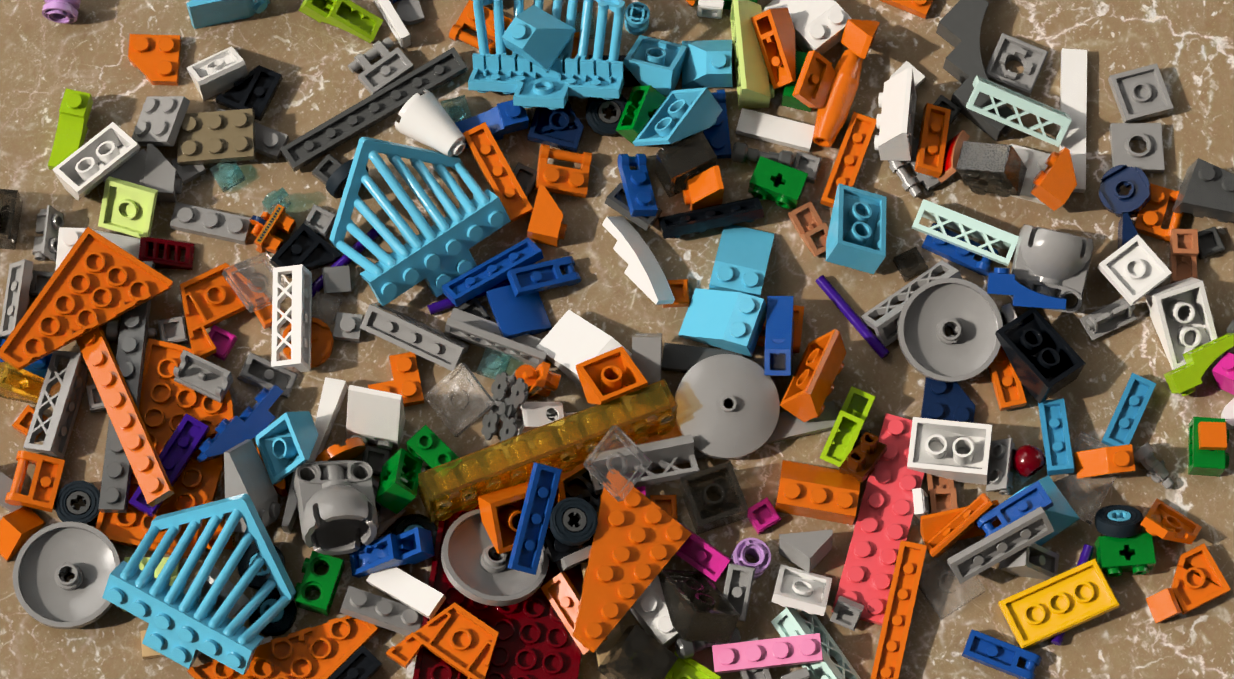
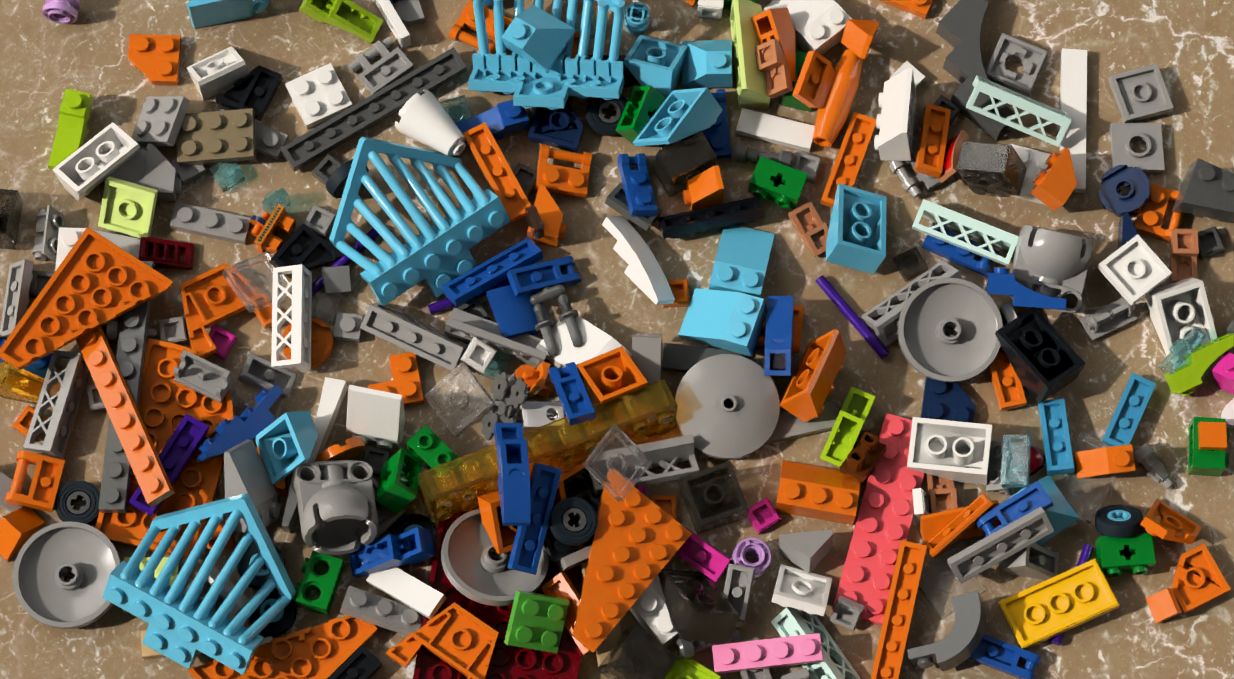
(318, 95): none -> white plate
(478, 355): none -> white tile
(513, 474): none -> blue slope
(534, 222): none -> clear smoke tile
(536, 621): none -> bright green plate
(568, 316): none -> dark grey piece
(572, 393): none -> blue plate
(774, 65): none -> nougat slope
(961, 640): none -> arch
(1015, 461): none -> clear light blue plate
(1181, 350): none -> clear light blue plate

